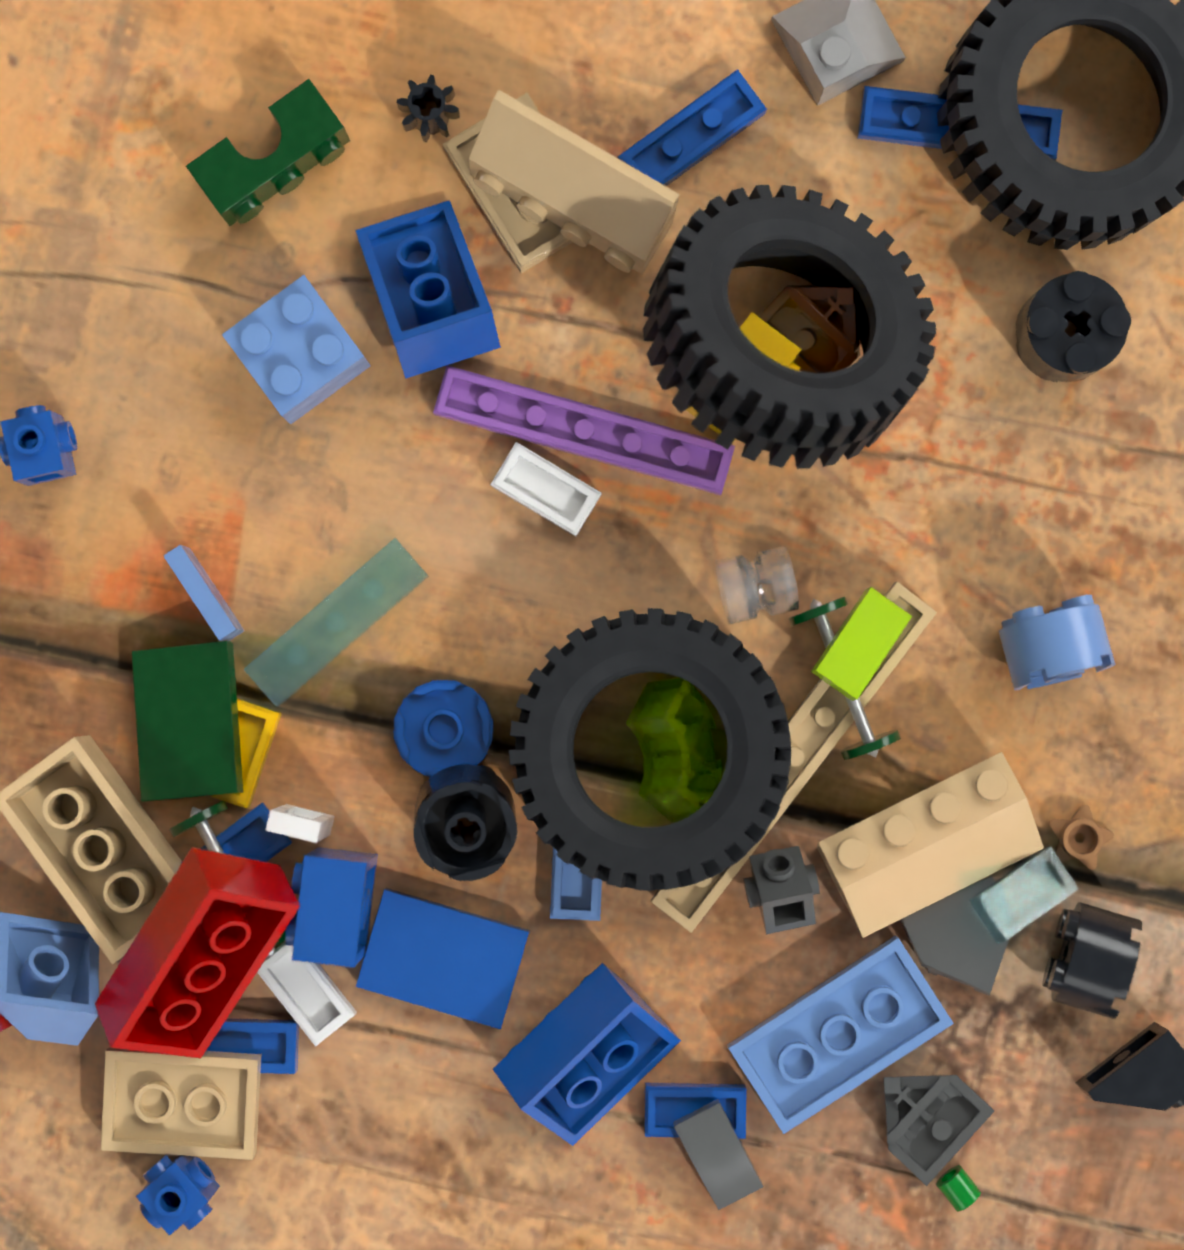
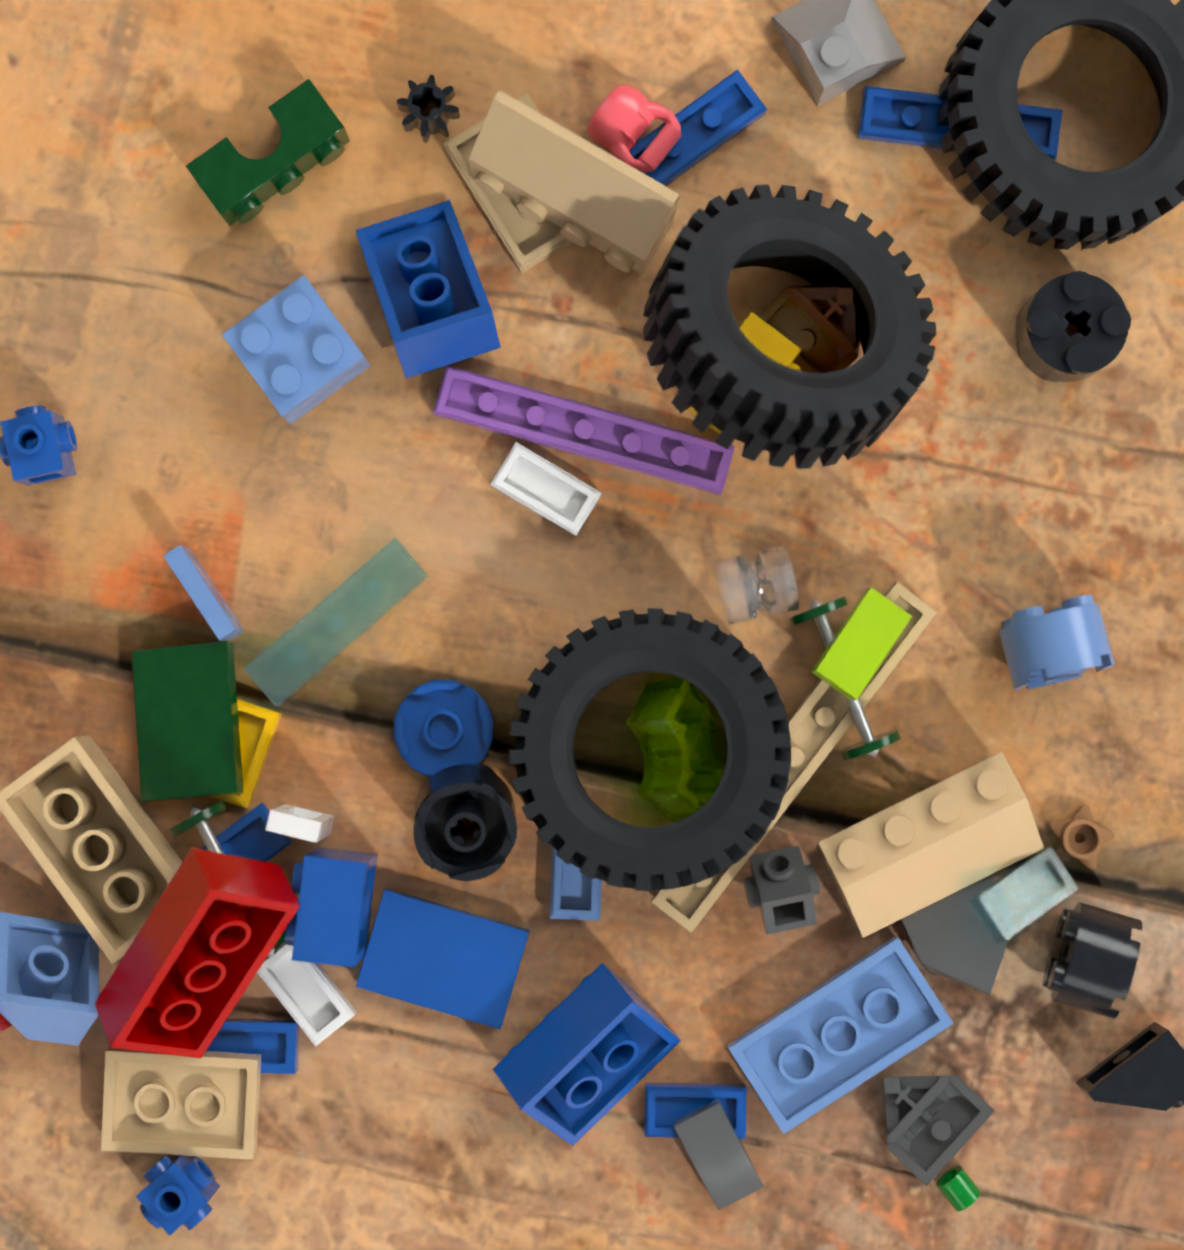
(624, 119): none -> coral piece

